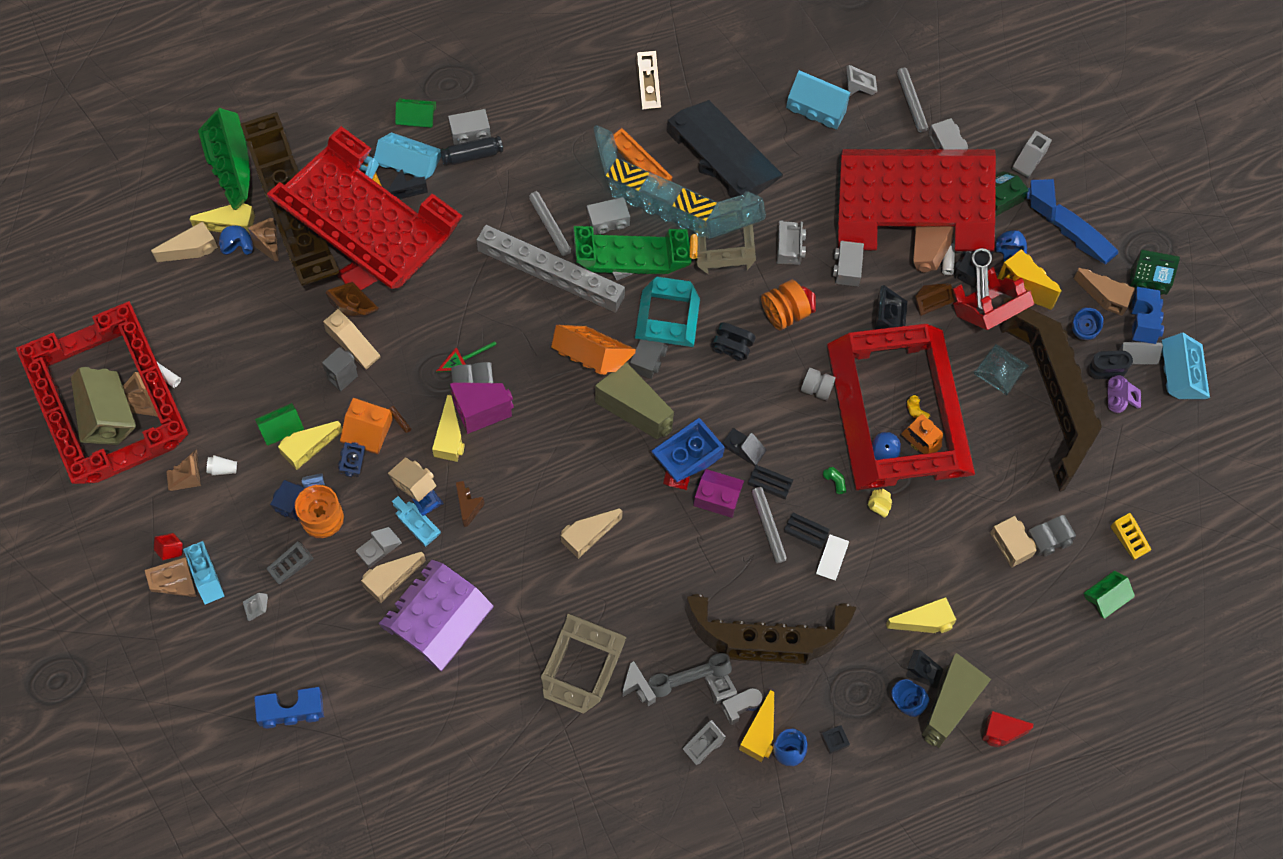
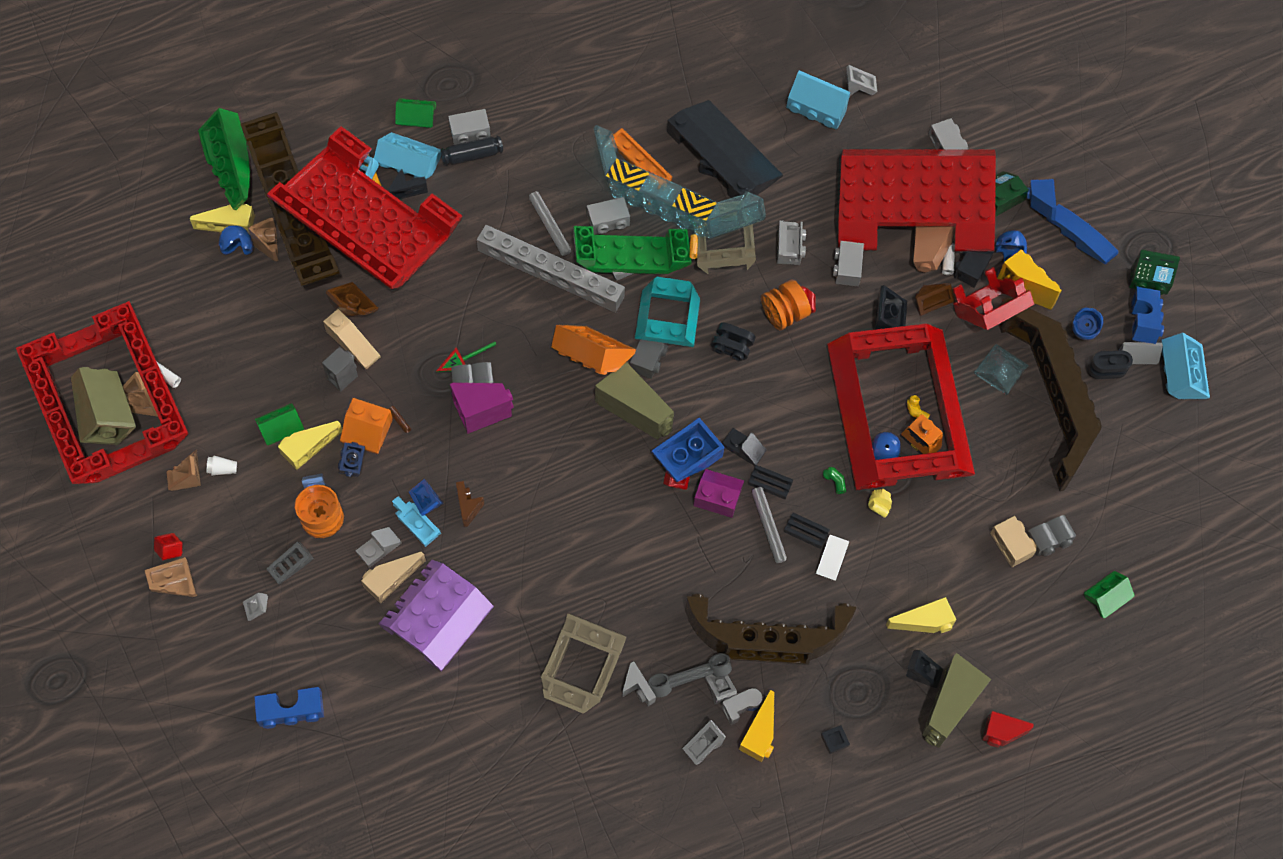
(189, 244): tan slope -> none
(203, 572): medium azure slope -> none
(285, 498): dark blue head -> none
(357, 275): red panel -> none
(412, 479): tan brick -> none
(448, 438): light yellow slope -> none
(587, 532): tan slope -> none
(648, 79): slope -> none
(790, 748): blue helmet -> none
(818, 384): light grey wheel -> none
(907, 694): blue helmet -> none
(912, 100): light grey axle -> none
(981, 277): piece -> none
(1032, 154): light grey slope -> none
(1107, 292): medium nougat slope -> none
(1120, 394): medium lavender bracket -> none
(1136, 532): yellow slope -> none

